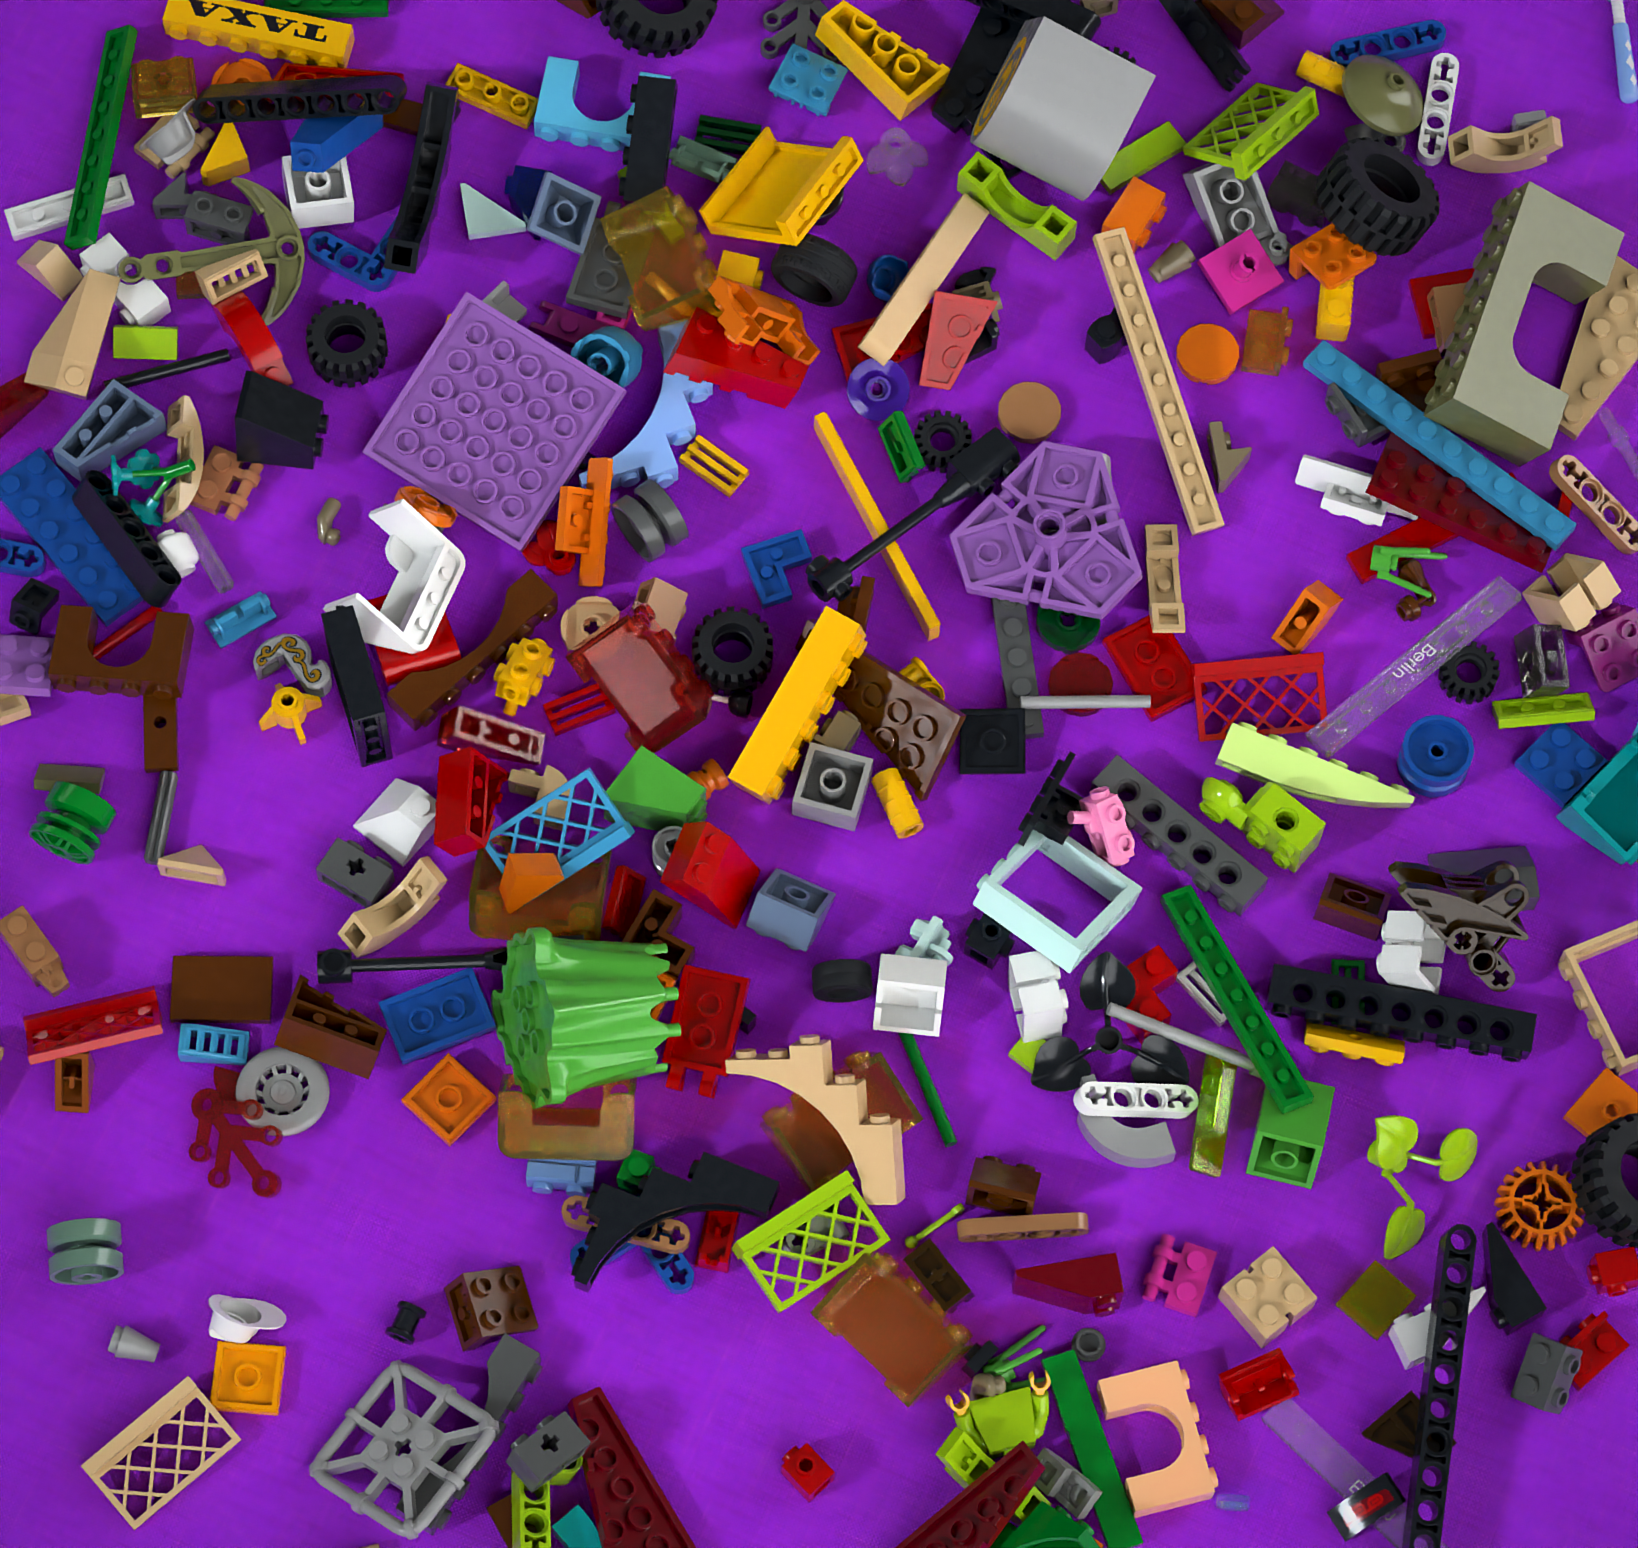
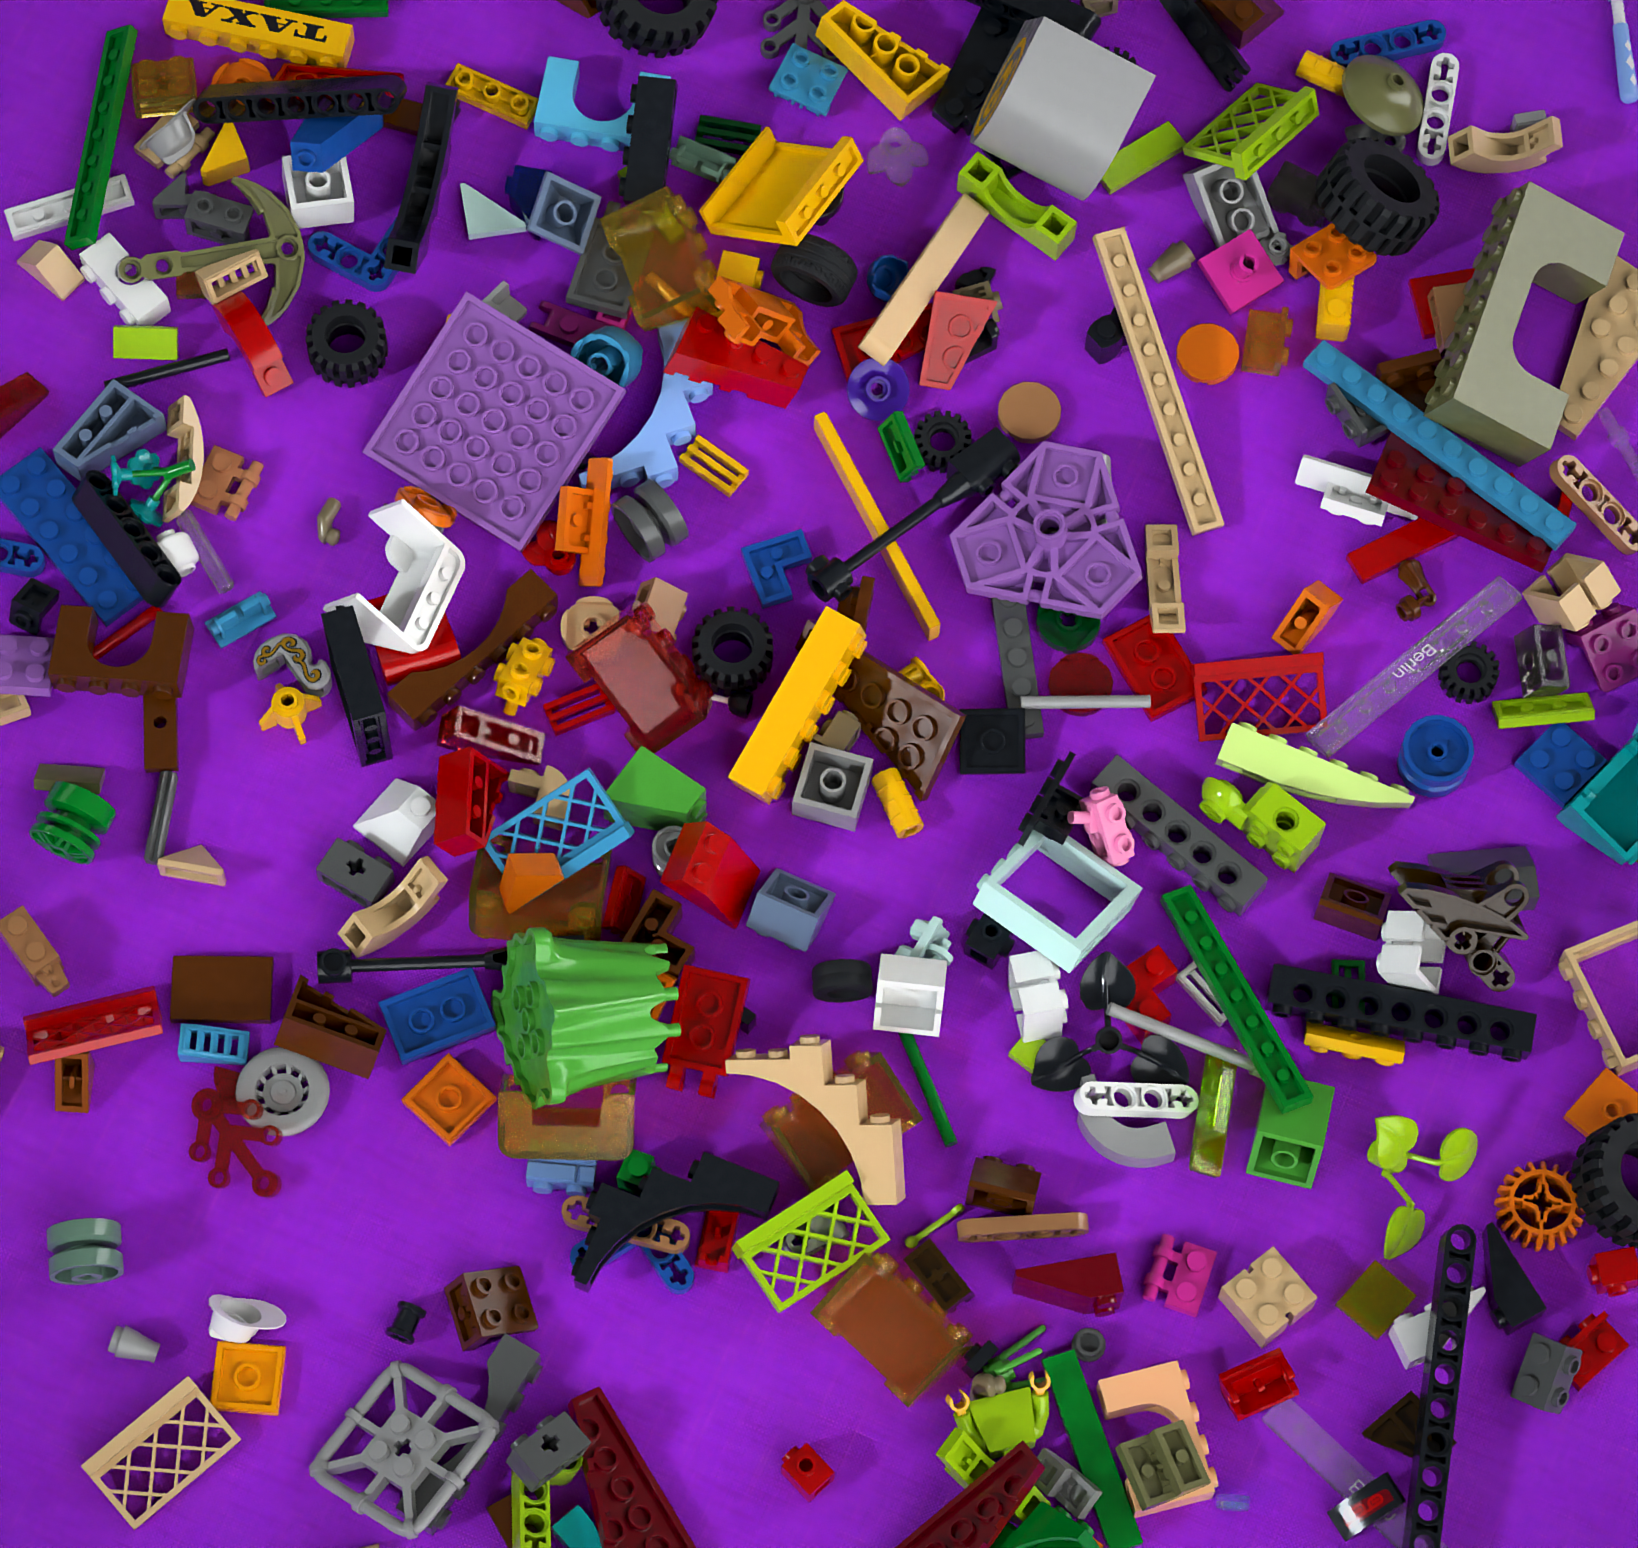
(72, 344): tan wedge -> none
(278, 424): black slope -> none
(710, 777): orange wheel -> none
(1137, 211): orange hinge -> none
(1162, 1465): none -> olive slope
(1225, 461): dark tan slope -> none
(1387, 558): bright green plant -> none

